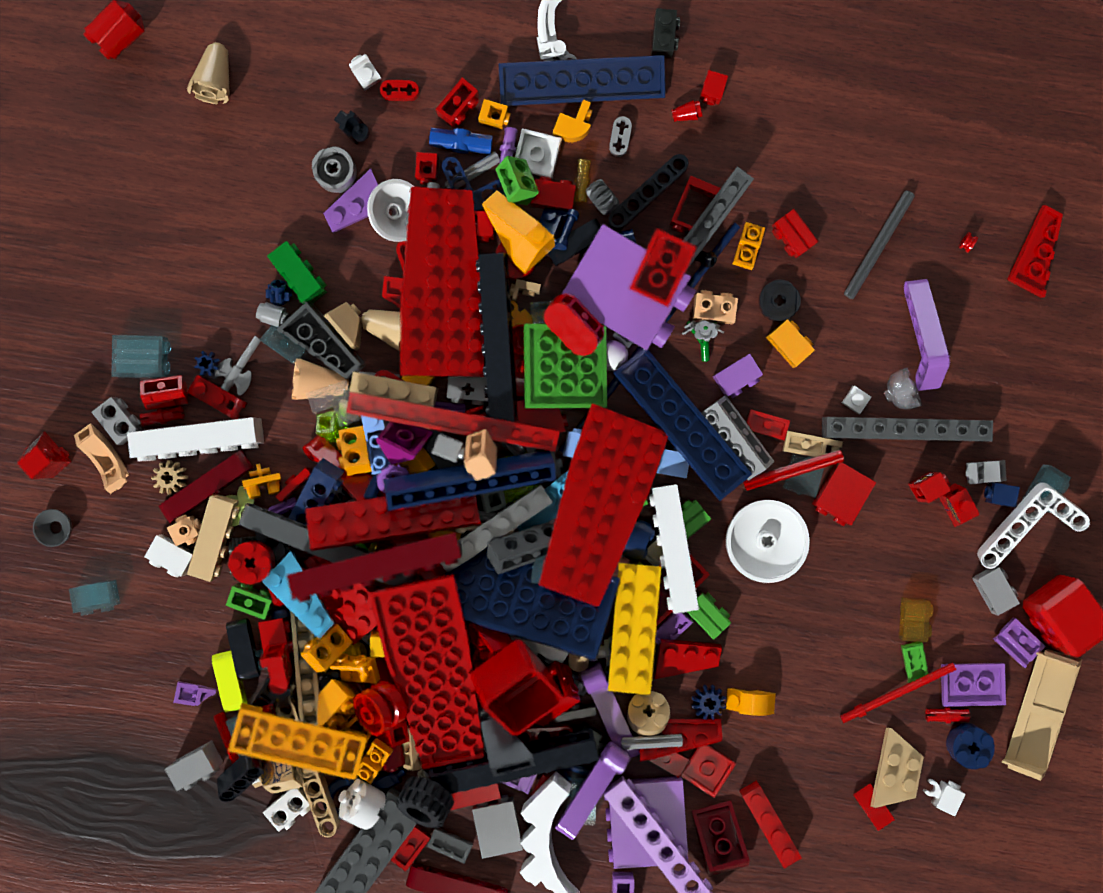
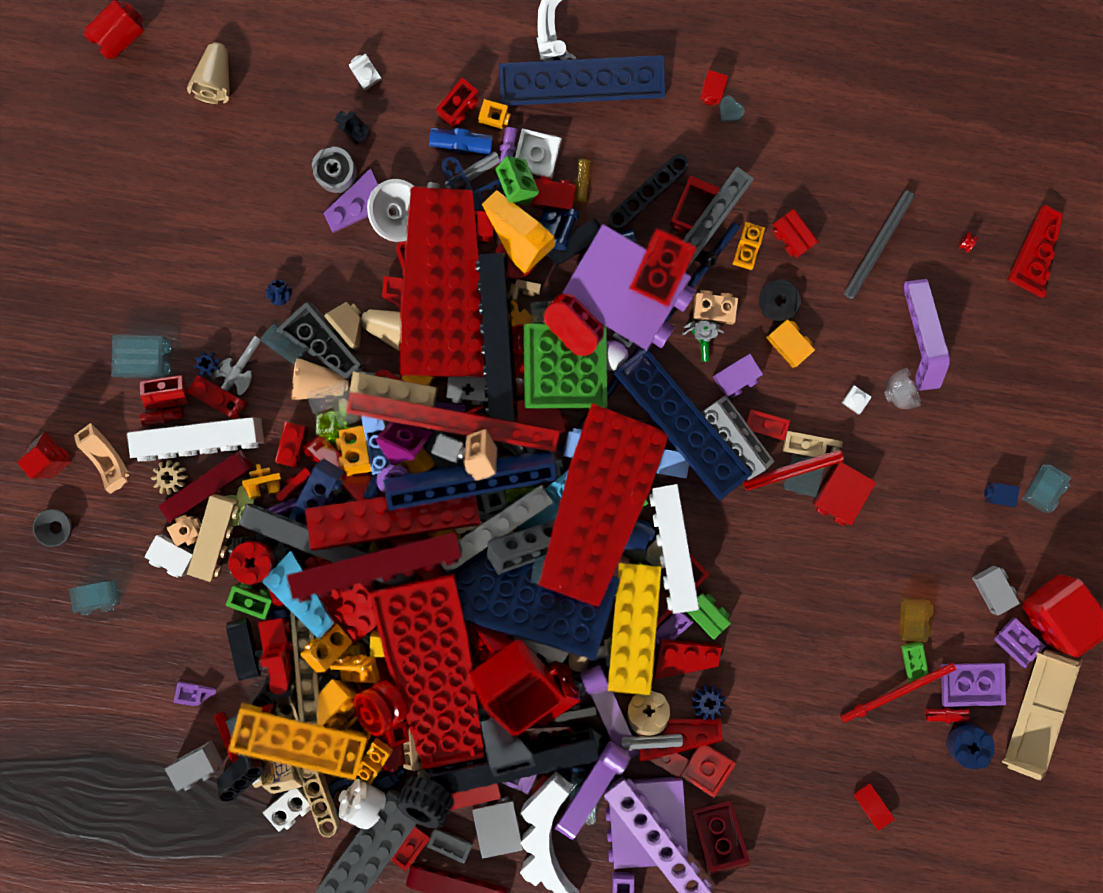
(113, 424): light grey brick -> none
(230, 688): neon yellow beam -> none
(271, 314): light grey brick -> none
(291, 444): none -> red brick
(297, 273): green wedge -> none
(399, 85): red beam -> none
(423, 161): red brick -> none
(574, 129): light orange brick -> none
(602, 197): dark grey gear -> none
(615, 136): light grey beam -> none
(664, 32): pearl dark grey brick -> none
(687, 111): red cone -> none
(693, 517): bright green brick -> none
(730, 109): none -> clear light blue tile
(750, 702): light orange brick -> none
(767, 541): white dish -> none
(770, 824): red brick -> none
(897, 771): tan wing -> none
(907, 429): dark grey brick -> none
(930, 486): red brick -> none
(946, 796): white brick -> none
(959, 505): red torso -> none
(986, 471): light grey brick -> none
(1027, 521): white beam -> none

